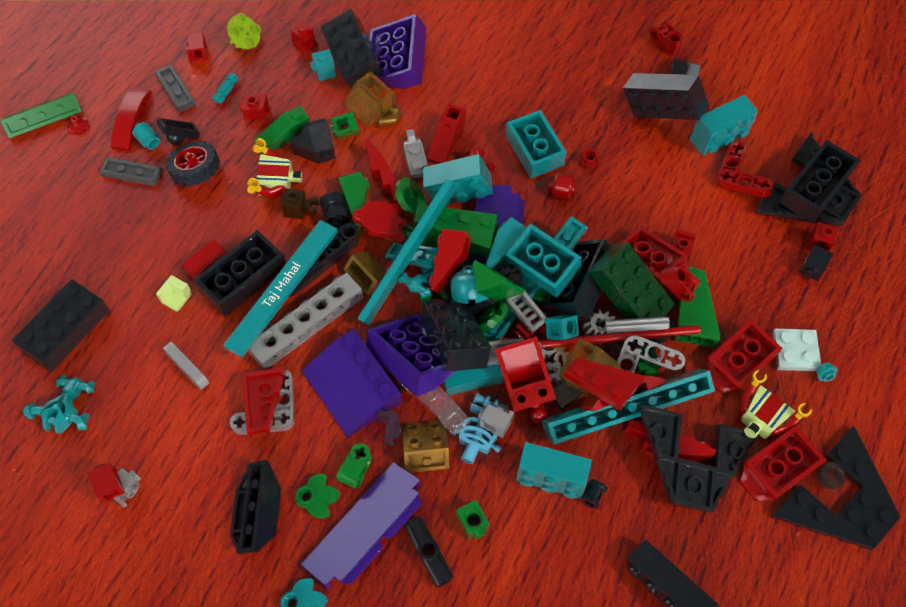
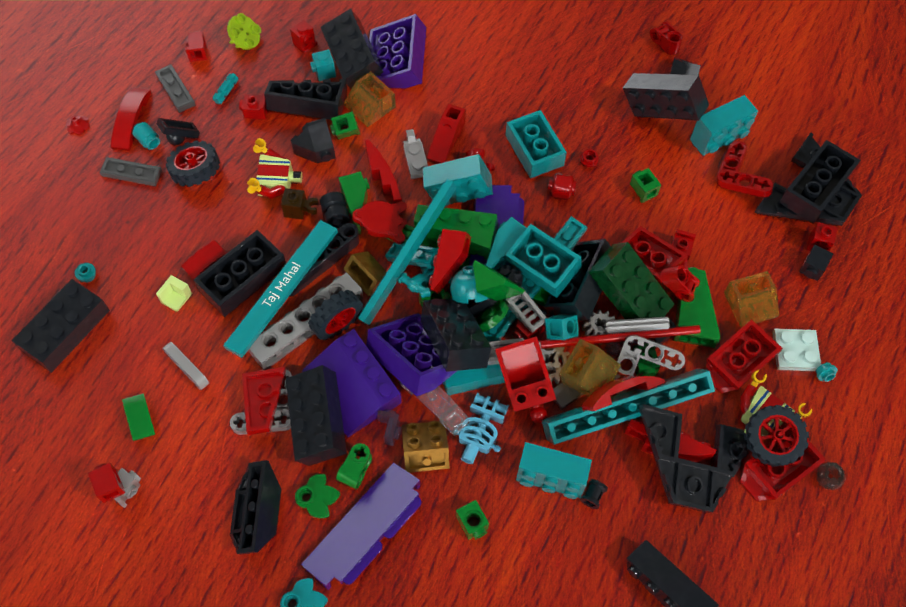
(41, 114): green fence -> none
(61, 410): teal piece -> none
(89, 275): none -> teal plate
(138, 417): none -> green slope
(284, 128): green slope -> none
(307, 98): none -> black wedge
(315, 416): none -> black brick
(335, 314): none -> black wheel
(392, 118): pearl gold arm -> none
(409, 195): green plate -> none
(434, 564): black piece -> none
(495, 419): light grey brick -> none
(603, 381): red wing -> none
(645, 184): none -> green brick
(753, 298): none -> clear yellow slope
(793, 422): none -> black wheel
(864, 517): black wing -> none

